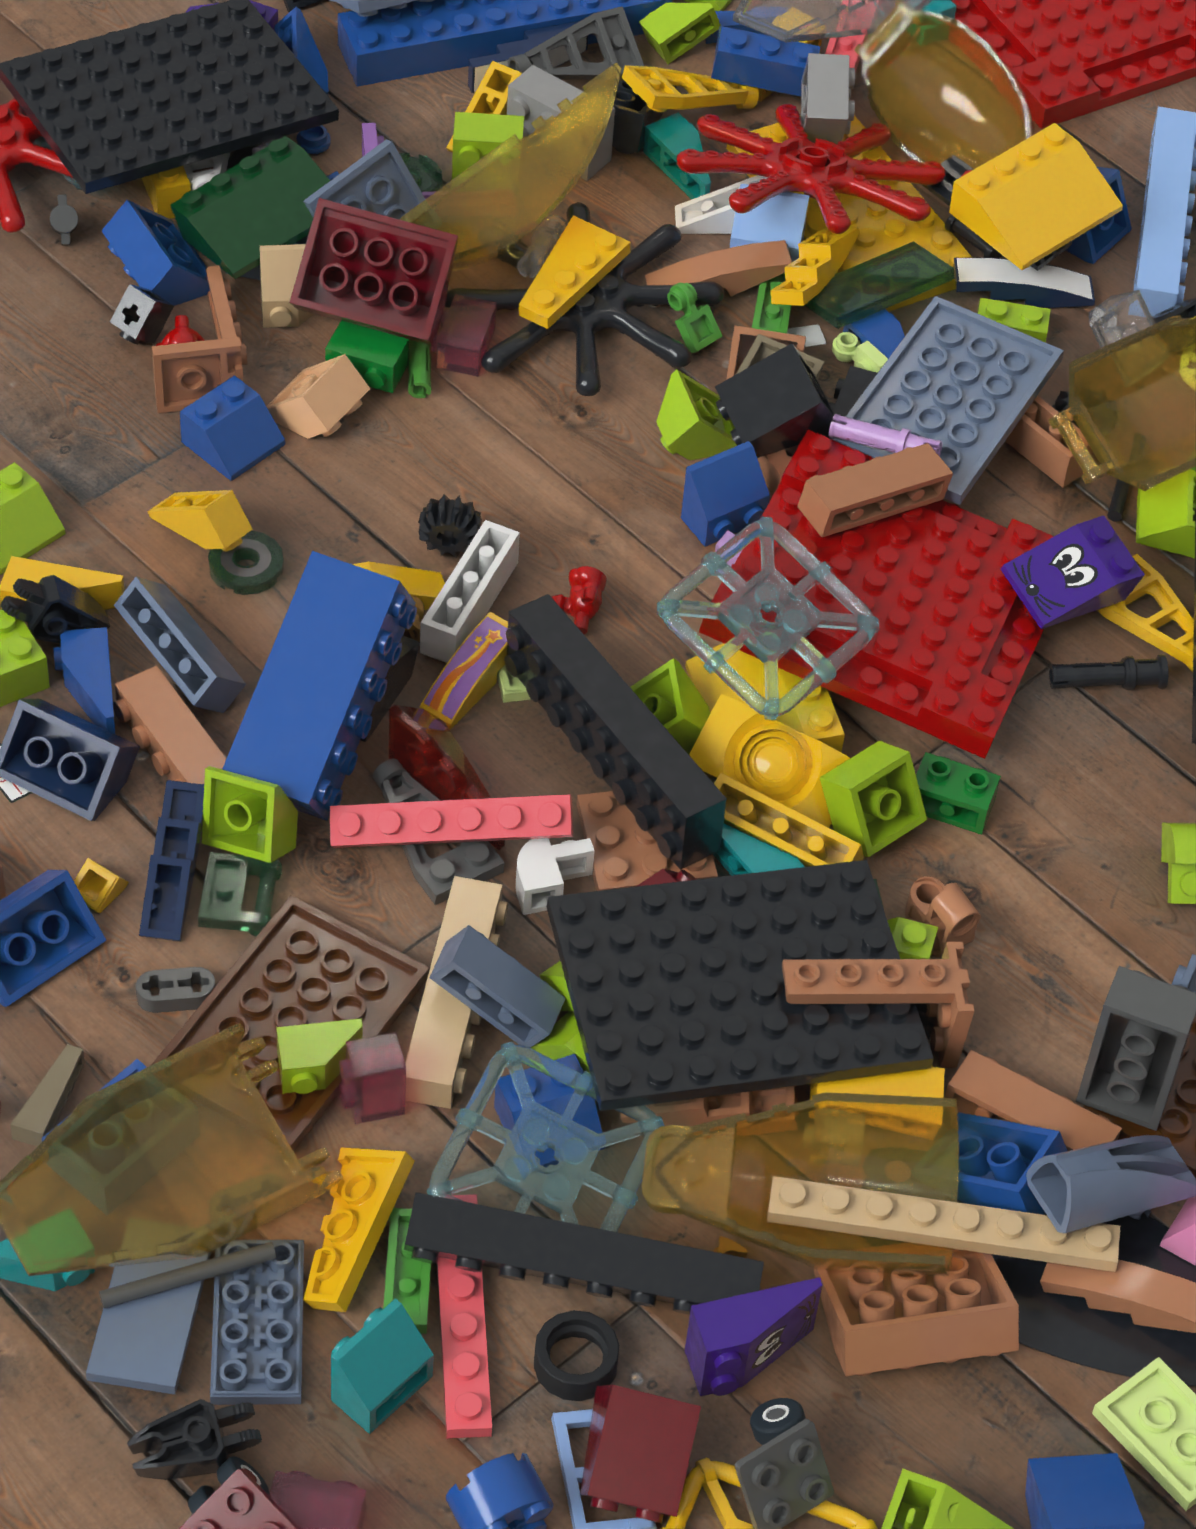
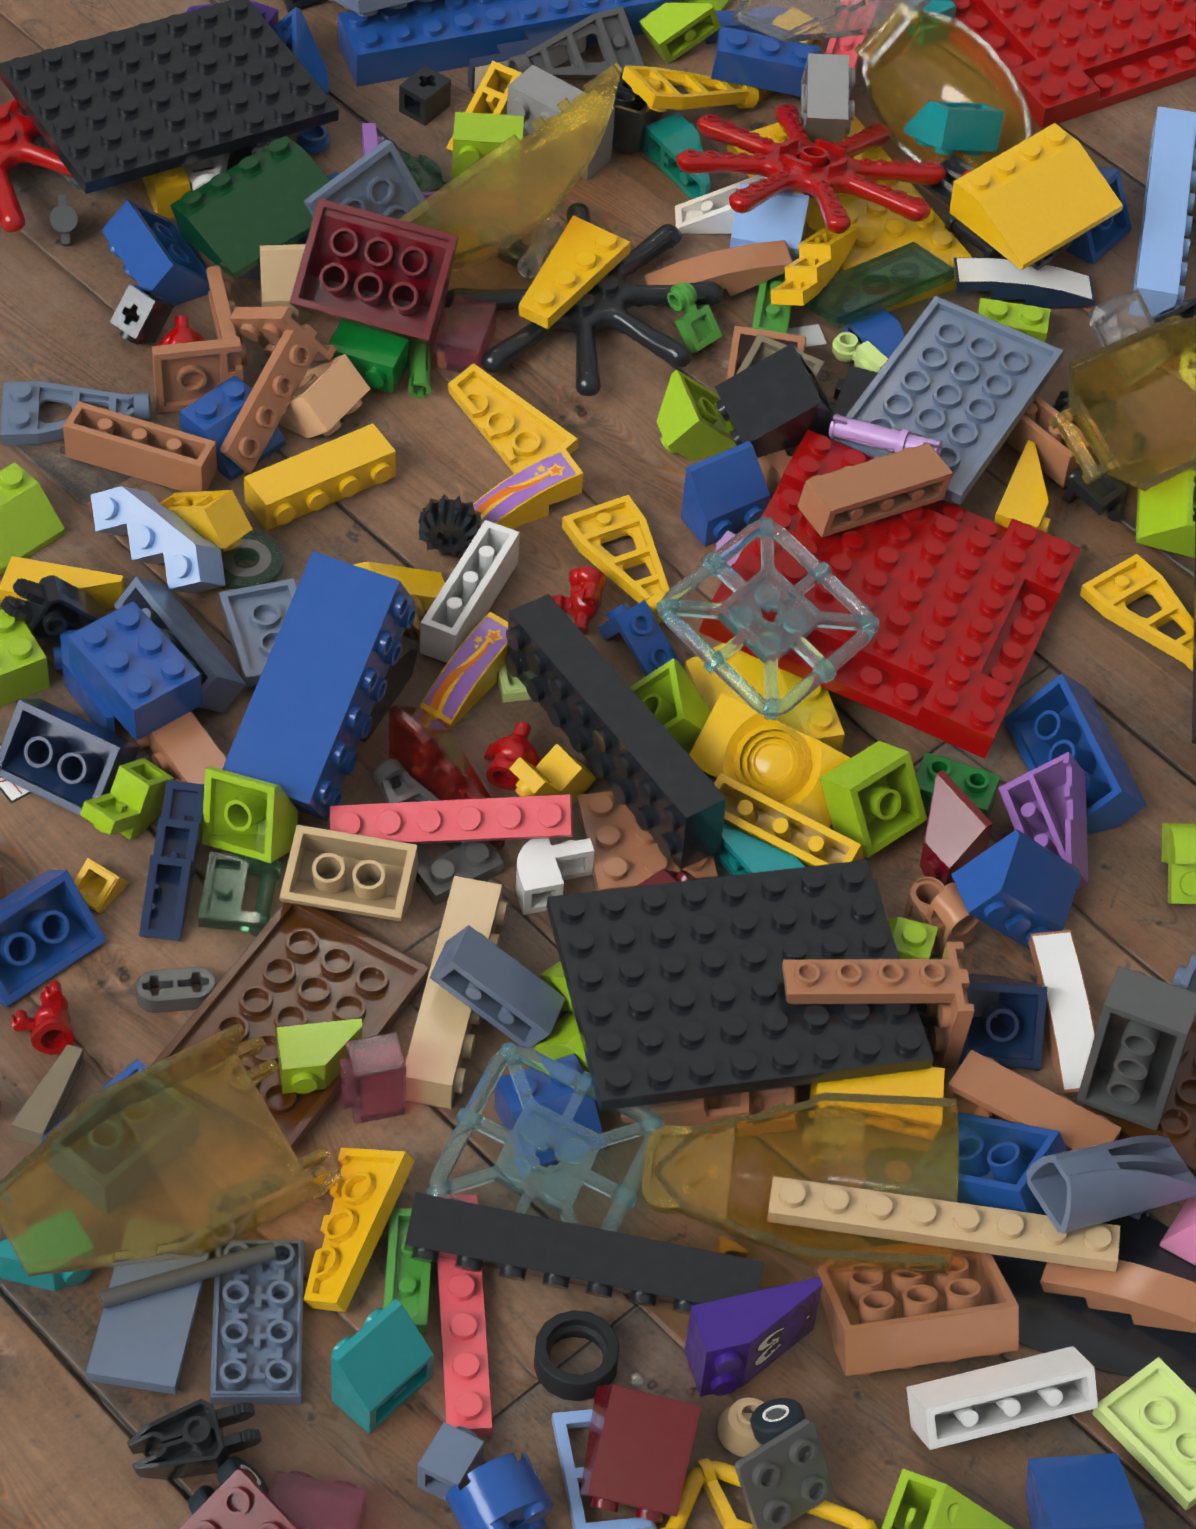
(23, 405): none -> sand blue plate
(51, 1022): none -> red piece
(132, 802): none -> lime brick
(134, 670): none -> blue brick
(140, 448): none -> nougat brick
(159, 538): none -> light blue brick
(254, 621): none -> sand blue plate
(290, 354): none -> nougat bracket
(319, 476): none -> yellow brick
(350, 873): none -> tan slope
(424, 95): none -> black brick
(449, 1460): none -> sand blue brick
(505, 753): none -> red piece
(507, 421): none -> yellow wing
(531, 491): none -> slope
(555, 775): none -> yellow brick
(612, 521): none -> yellow plate
(641, 635): none -> blue bracket
(735, 1427): none -> tan cone
(953, 831): none -> slope
(957, 127): none -> teal slope
(1002, 1397): none -> white brick
(1006, 1020): none -> dark blue slope
(1018, 887): none -> blue slope
(1026, 493): none -> yellow slope
(1052, 809): none -> medium lavender wedge
(1067, 720): none -> blue slope
(1068, 1013): none -> white slope
(1074, 573): dark purple slope -> none
(1098, 495): none -> black bracket
(1127, 672): black pin -> none

